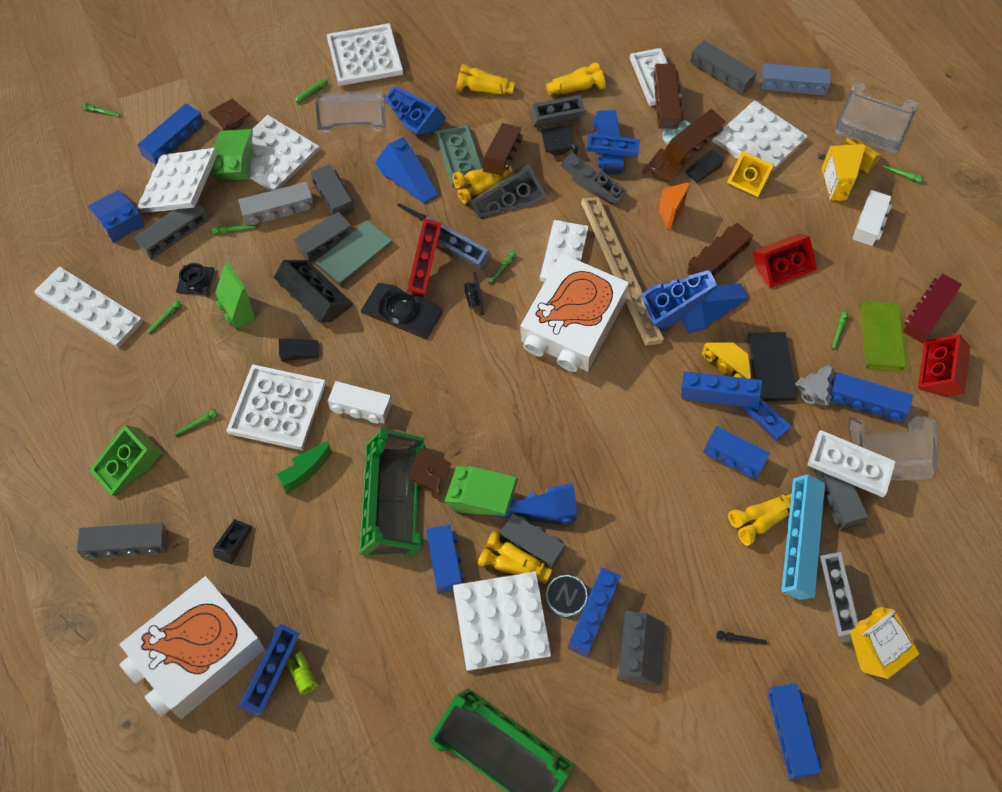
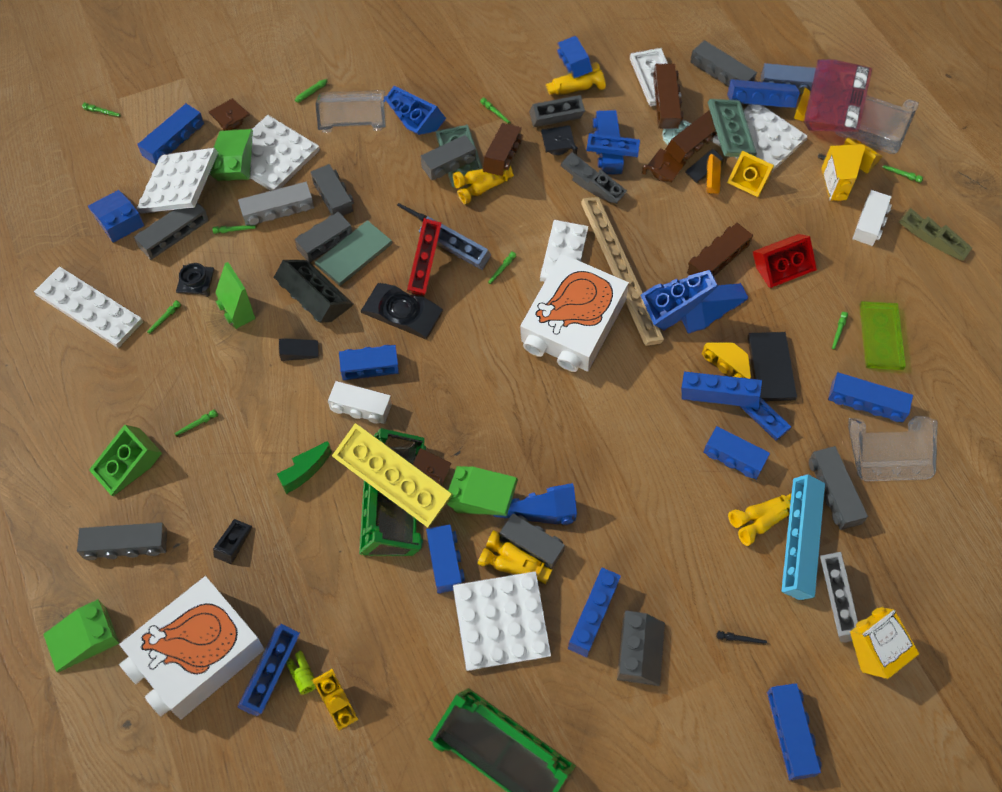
(80, 635): none -> bright green slope
(276, 407): white plate -> none
(335, 699): none -> yellow slope
(364, 54): white plate -> none
(368, 362): none -> blue brick
(392, 475): none -> light yellow plate
(404, 168): blue wedge -> none
(448, 157): none -> dark grey brick
(474, 294): black hat -> none
(482, 81): yellow piece -> none
(489, 106): none -> bright green piece
(513, 191): dark grey wedge -> none
(566, 596): black tile -> none
(574, 57): none -> blue brick
(672, 203): orange slope -> none
(713, 174): none -> light orange slope
(731, 127): none -> sand green tile
(763, 93): none -> blue brick
(802, 107): none -> yellow slope
(817, 386): light grey rock -> none
(837, 96): none -> clear pink slope
(851, 463): white plate -> none
(932, 307): dark red brick -> none
(933, 234): none -> olive slope
(944, 365): red slope -> none

